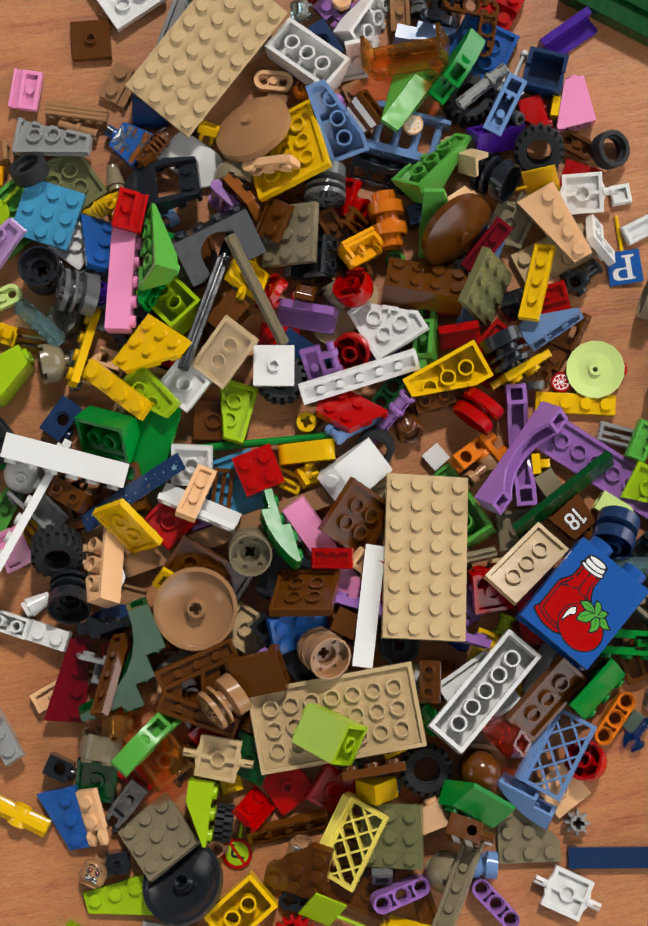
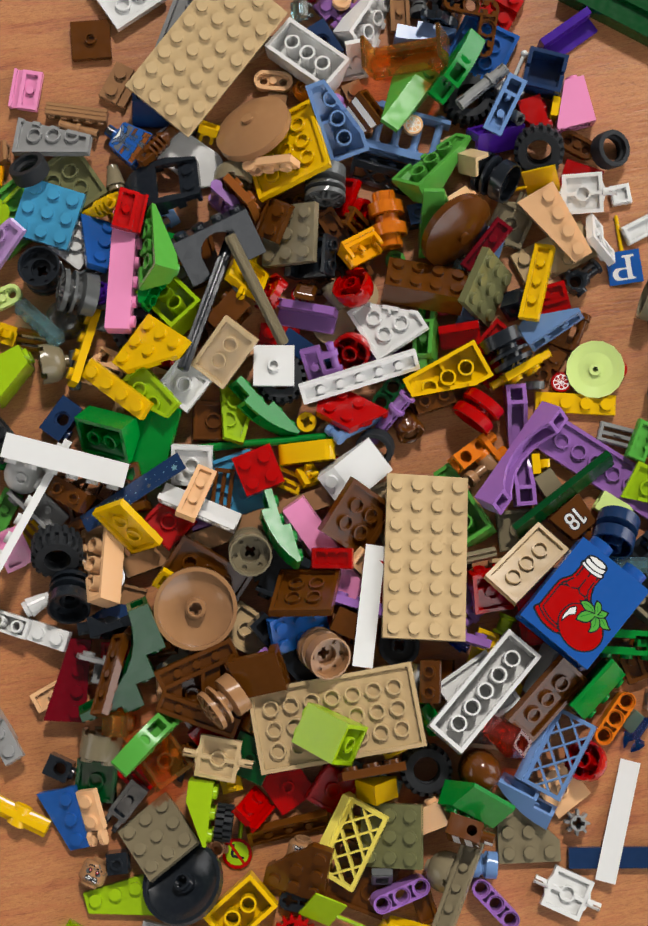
(266, 416): none -> green slope
(435, 457): white tile -> none
(617, 821): none -> white sticker

